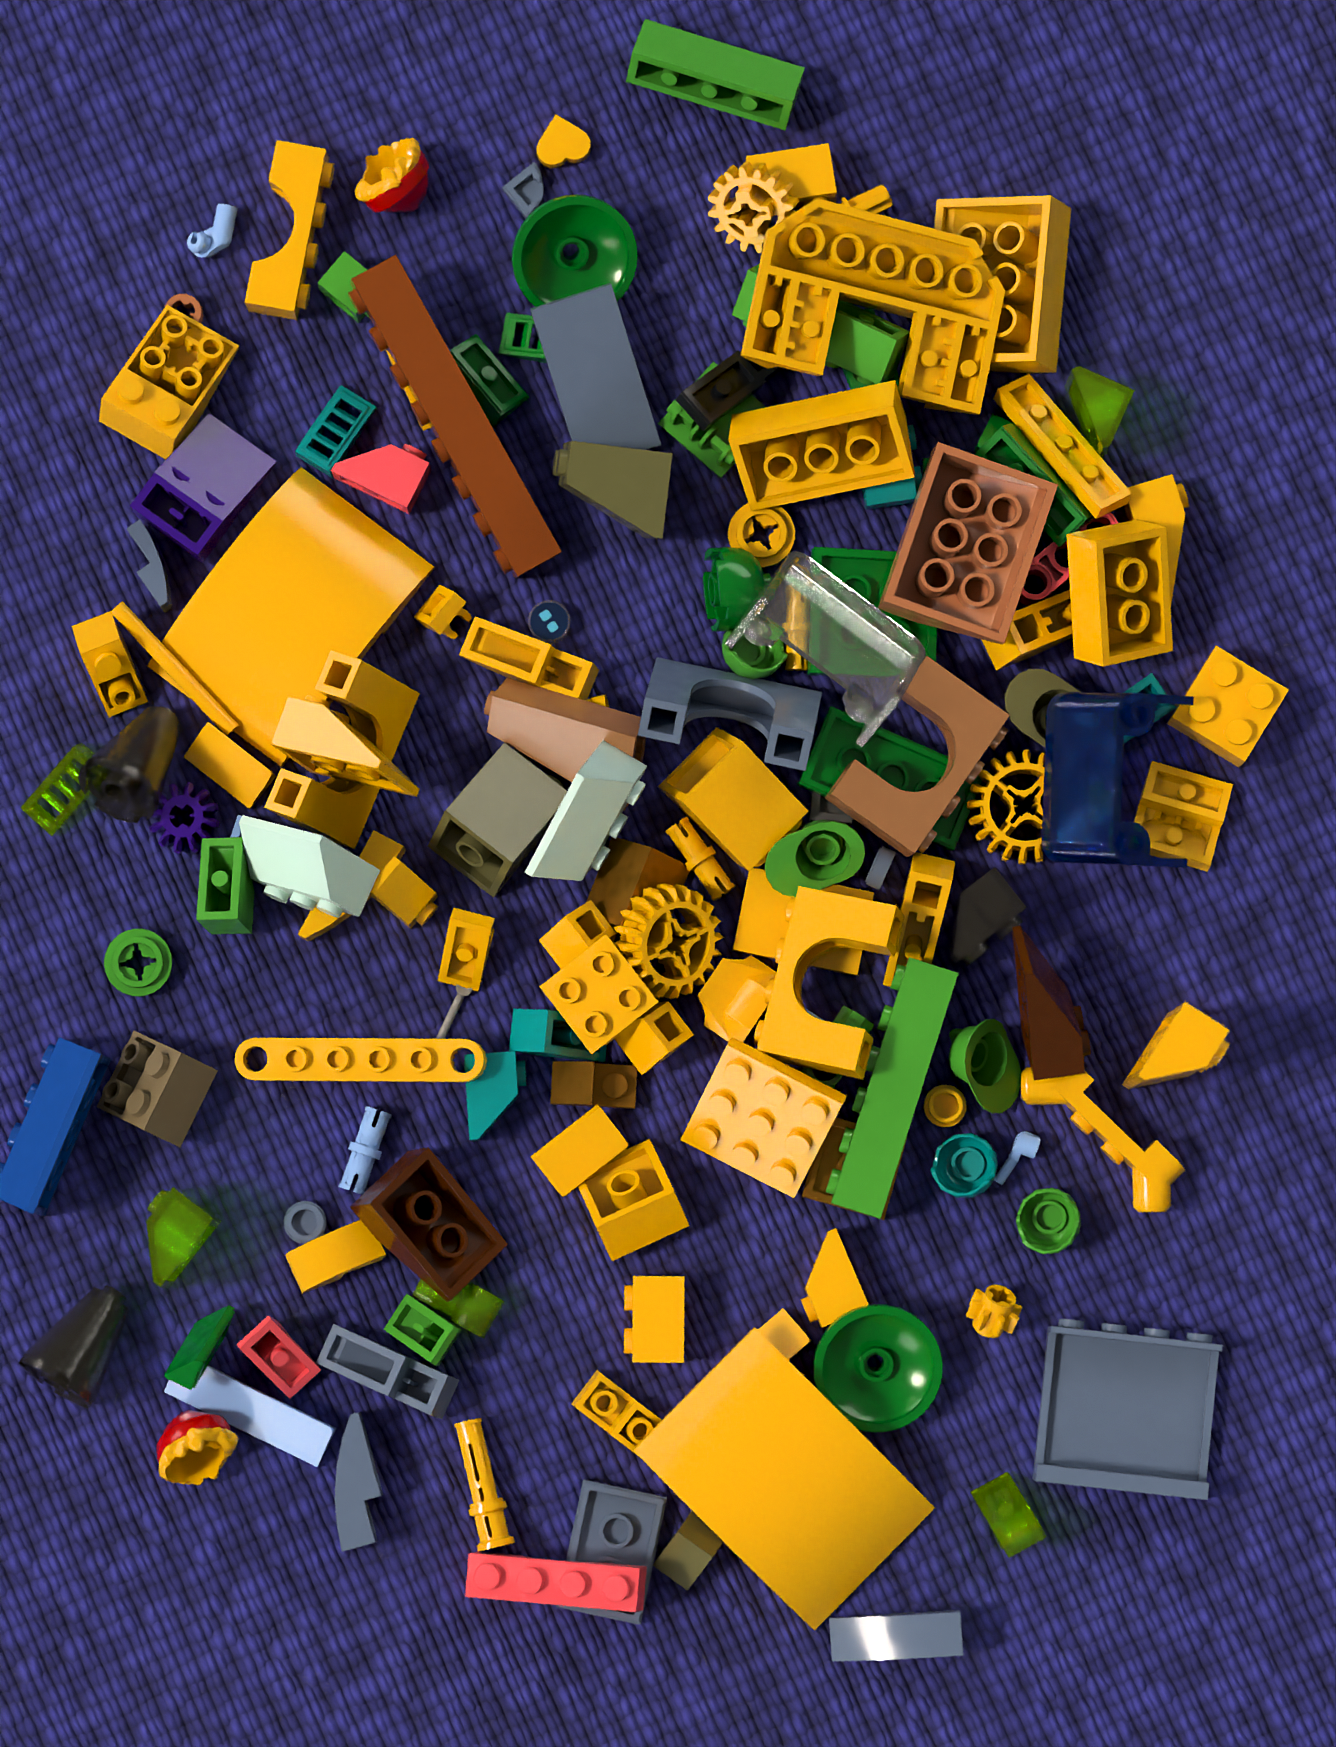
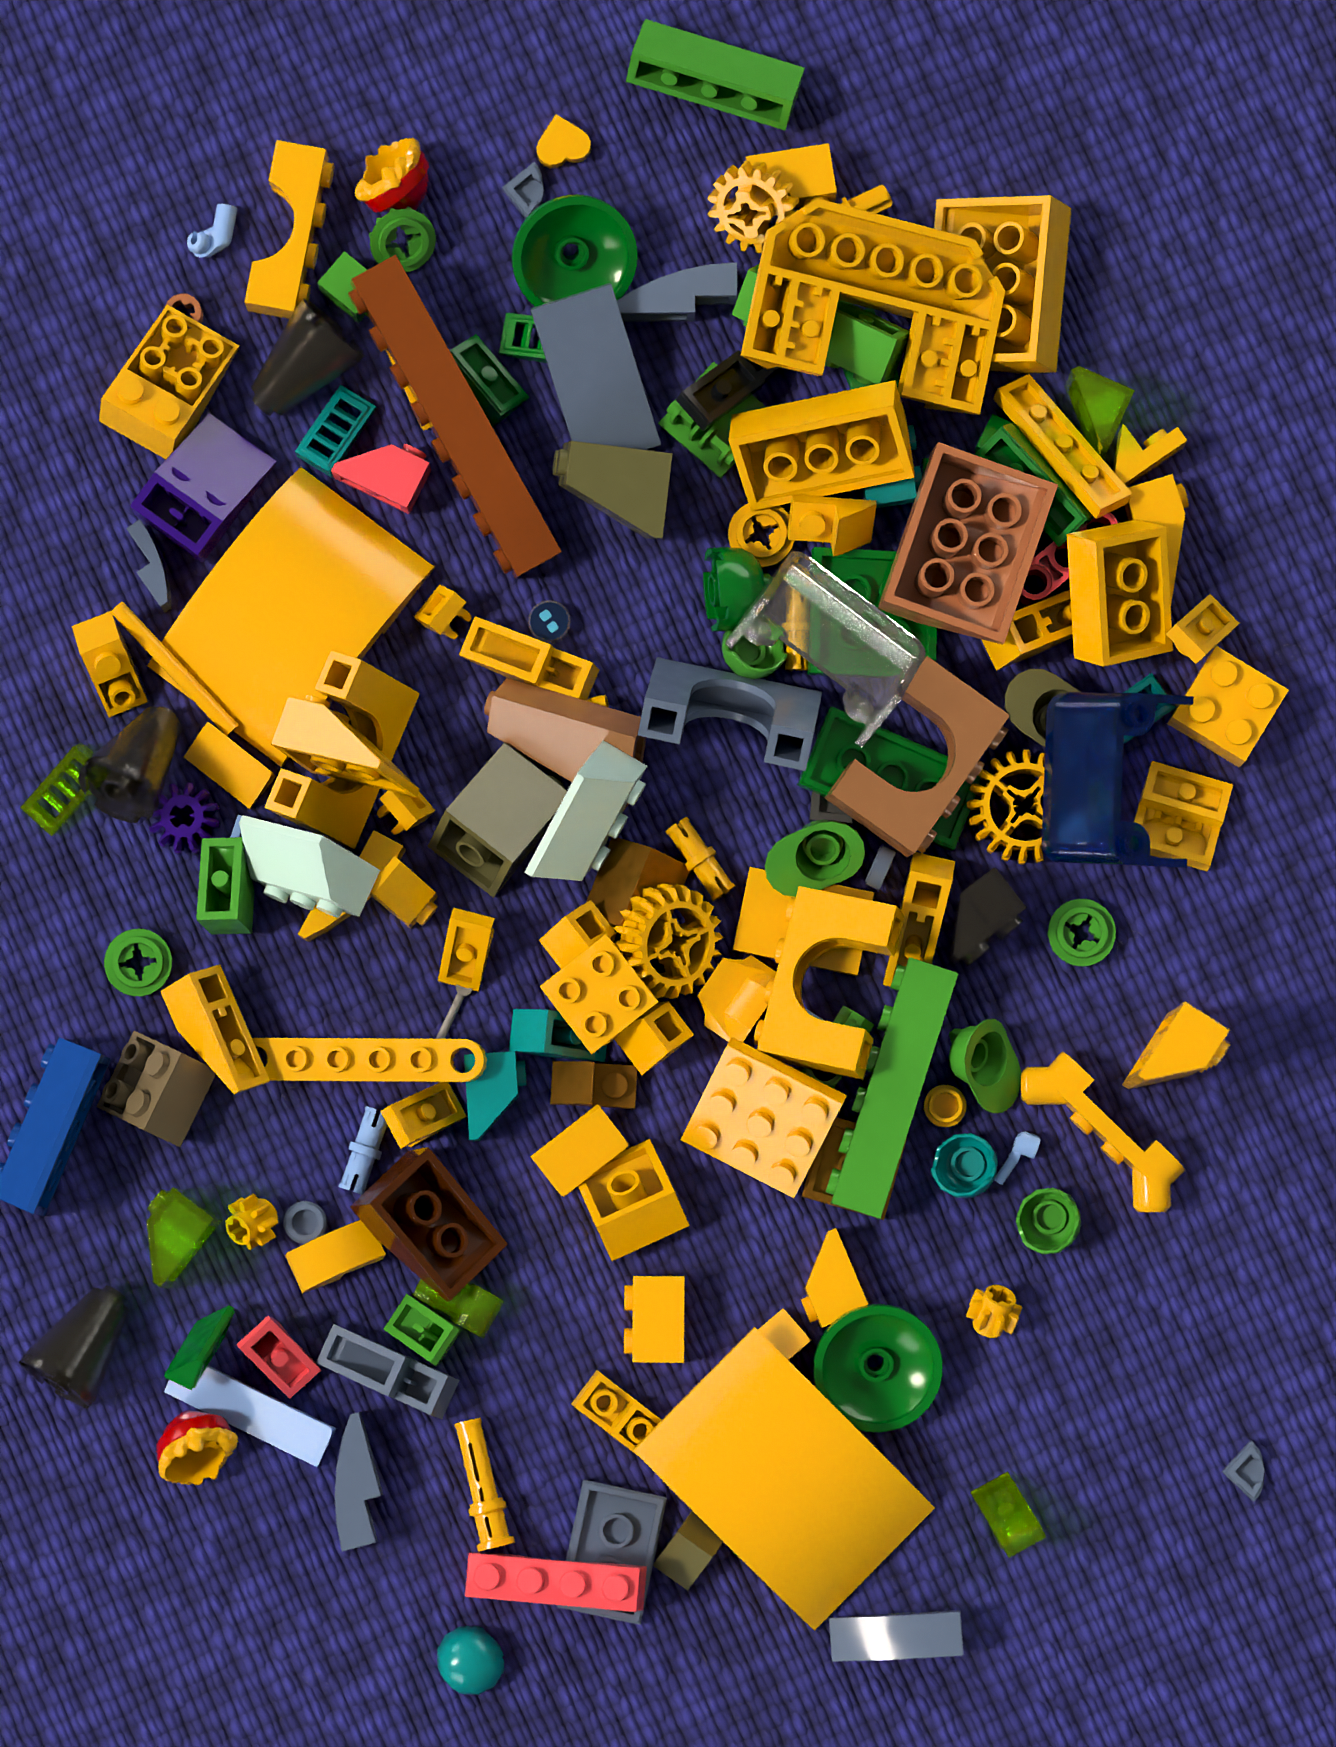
(215, 1028): none -> yellow slope
(251, 1221): none -> yellow gear
(304, 360): none -> clear smoke cone
(406, 809): none -> yellow tile
(419, 245): none -> bright green gear
(423, 1114): none -> yellow slope
(470, 1660): none -> teal hair
(676, 294): none -> sand blue slope
(734, 798): yellow slope -> none
(832, 520): none -> yellow slope
(1048, 1020): reddish brown slope -> none
(1101, 927): none -> bright green gear
(1126, 1410): sand blue panel -> none
(1133, 462): none -> yellow slope
(1202, 629): none -> yellow plate
(1247, 1471): none -> sand blue tile

